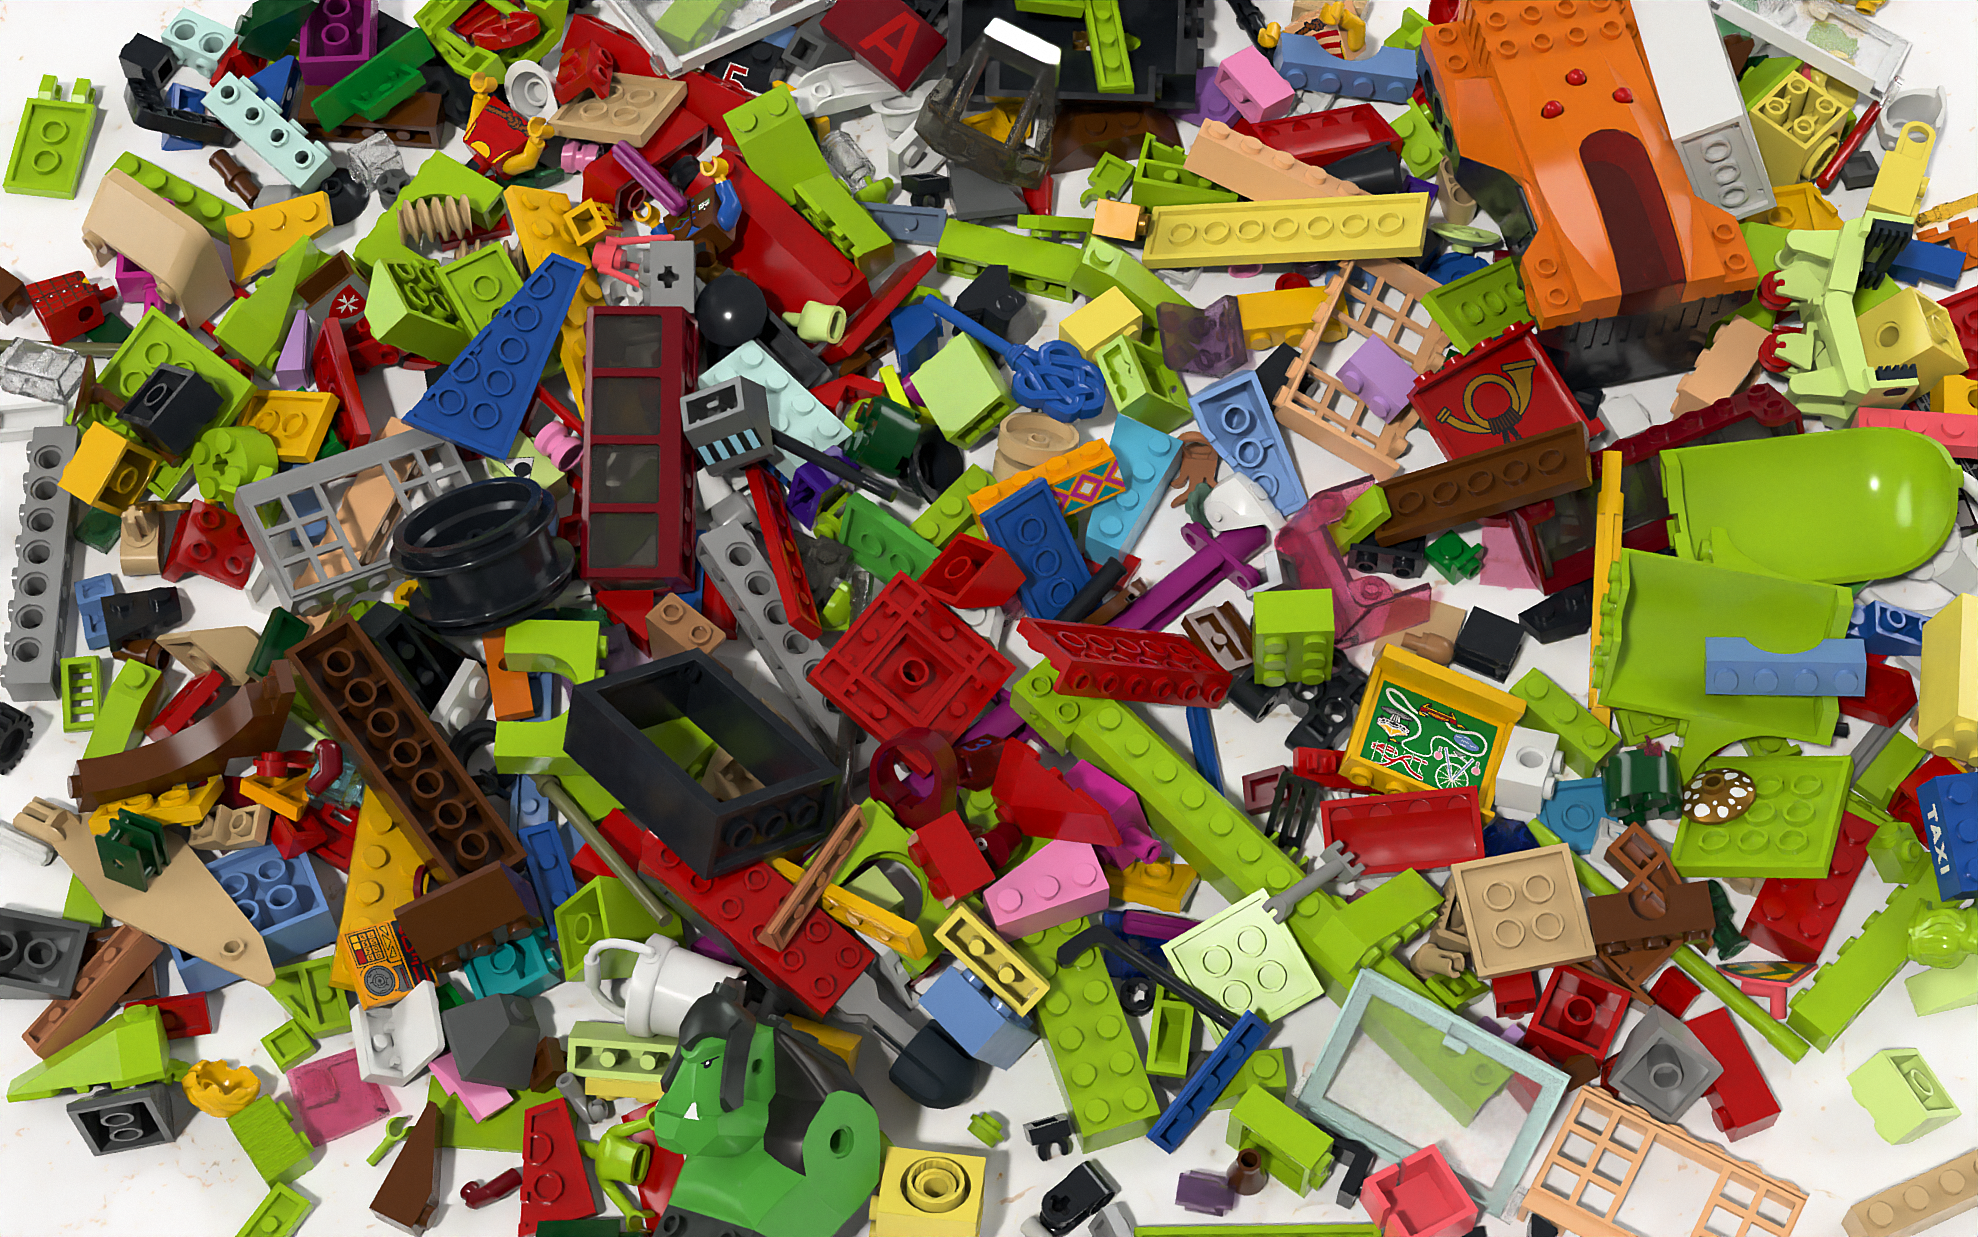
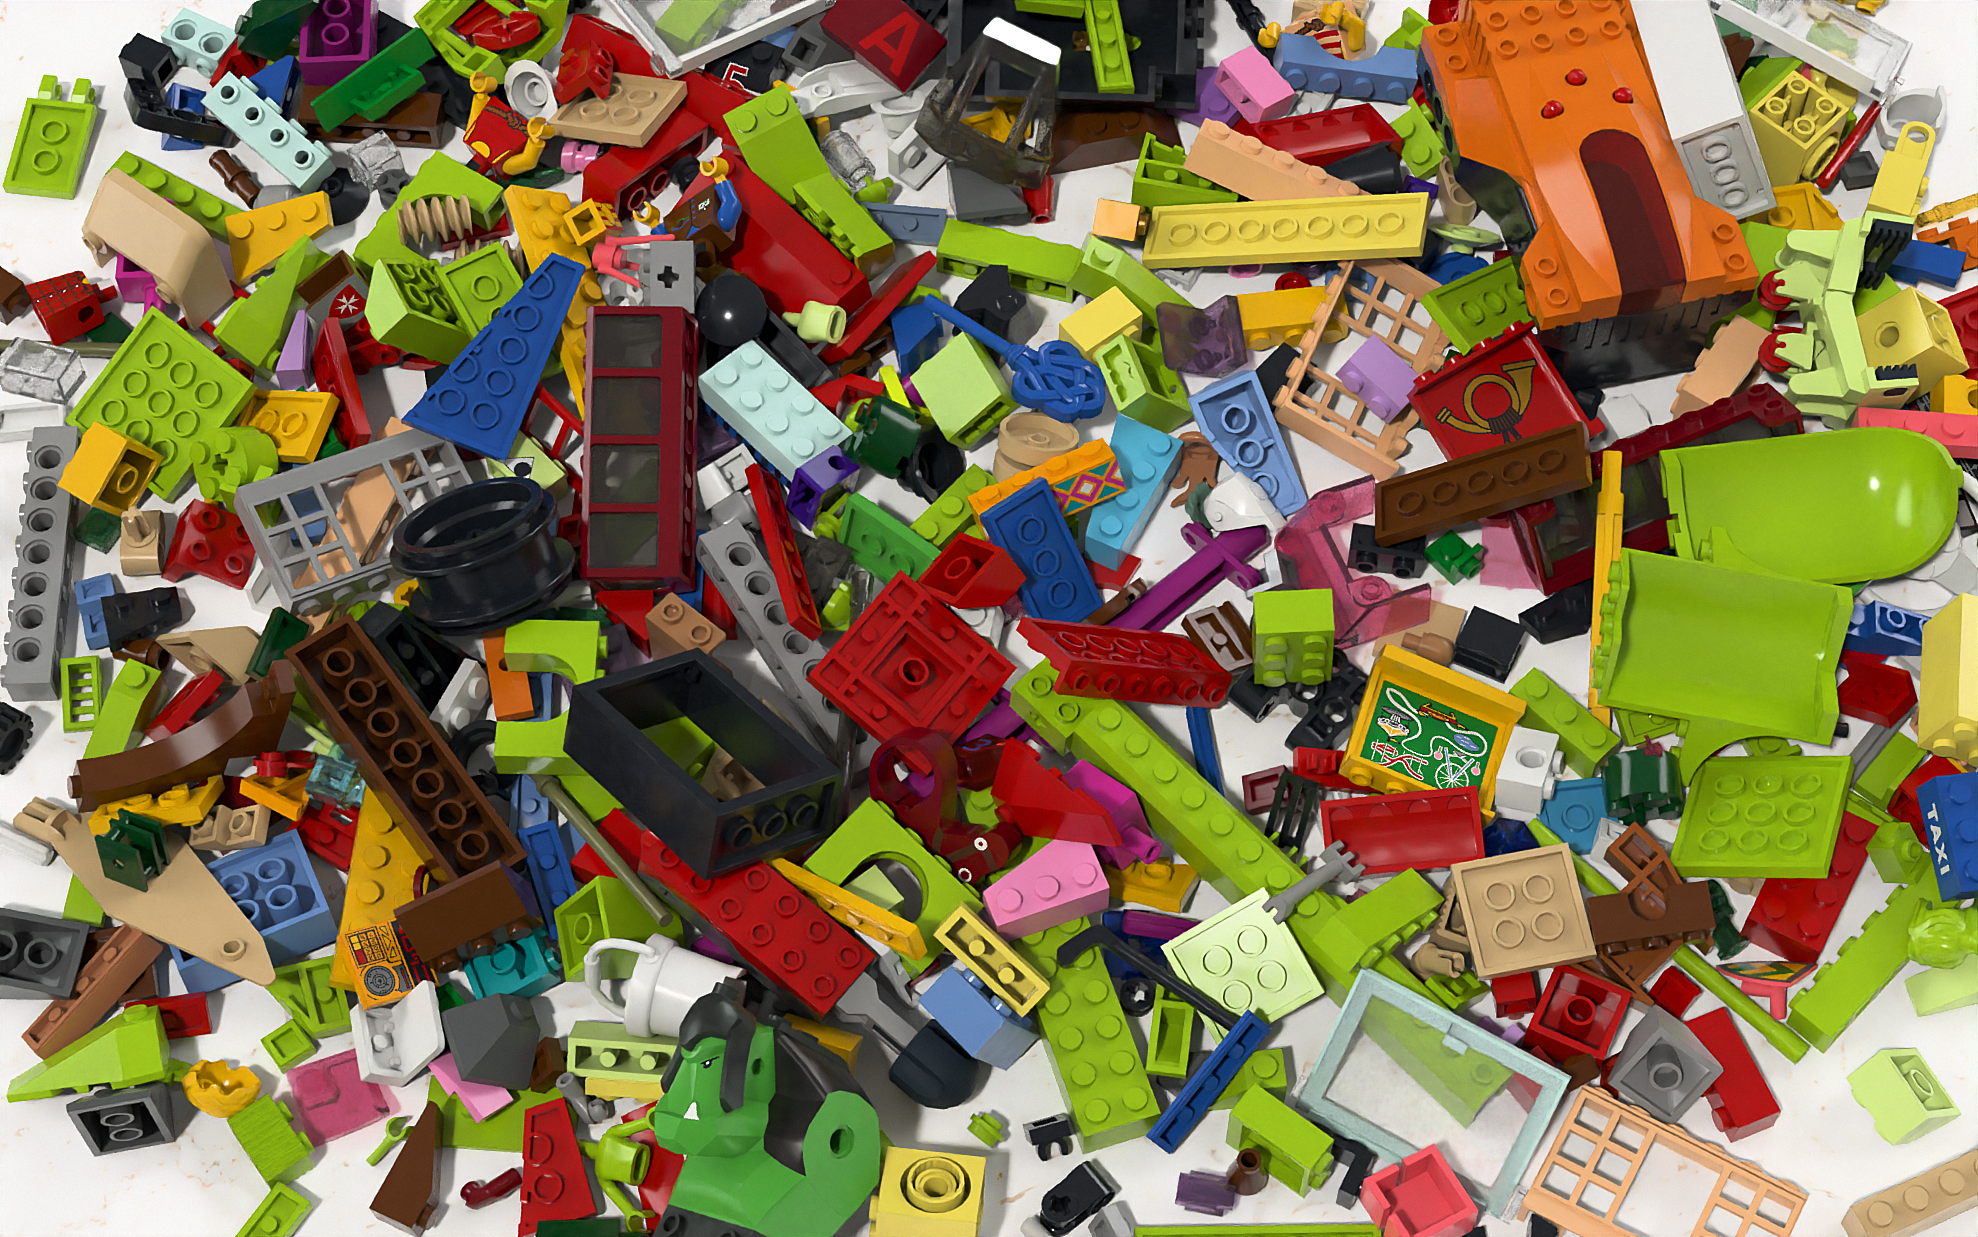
(93, 393): reddish brown dish -> none
(171, 408): black slope -> none
(172, 505): pearl gold piece -> none
(296, 837): red slope -> none
(330, 766): dark red arm -> none
(557, 444): bright pink wheel -> none
(649, 178): magenta axle -> none
(728, 424): dark grey slope -> none
(814, 879): nougat slope -> none
(831, 465): black piece -> none
(925, 185): black tile -> none
(949, 860): red brick -> none
(1044, 225): lime plate -> none
(1092, 592): black pin -> none
(1108, 179): lime plate -> none
(1361, 518): lime plate -> none
(1718, 796): pearl gold dish -> none
(1829, 669): medium blue arch -> none

